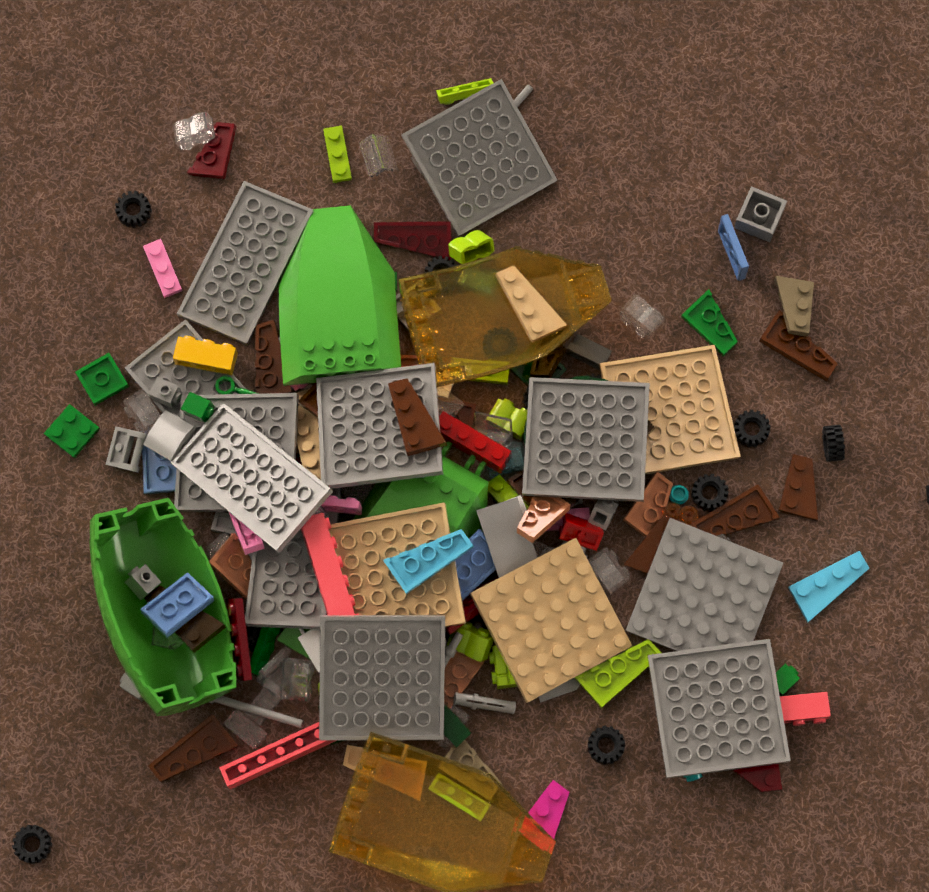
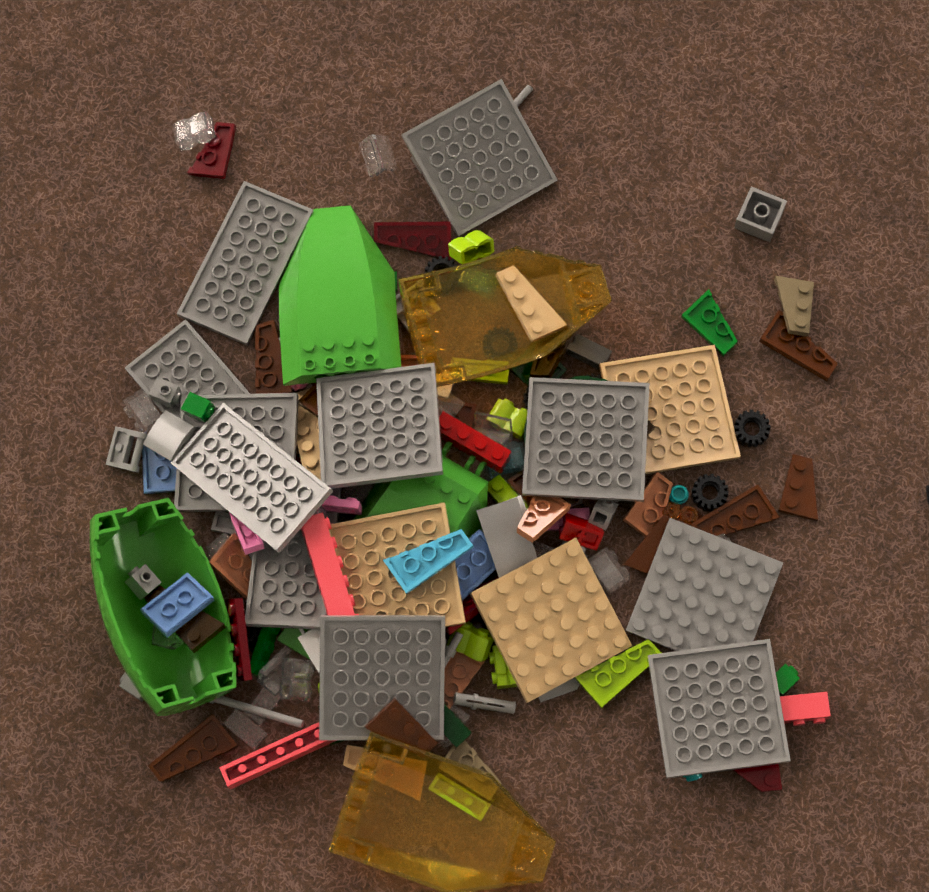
(23, 835): black tyre -> none
(71, 431): green plate -> none
(102, 379): green plate -> none
(135, 198): black tyre -> none
(162, 268): bright pink plate -> none
(205, 355): yellow brick -> none
(233, 388): green piece -> none
(337, 154): lime plate -> none
(401, 726): none -> reddish brown wing
(415, 423): reddish brown wing -> none
(451, 94): lime plate -> none
(550, 807): dark pink wing -> none
(615, 736): black tyre -> none
(641, 316): clear brick -> none
(733, 247): medium blue tile -> none
(824, 586): medium azure wing -> none
(833, 443): black tyre -> none

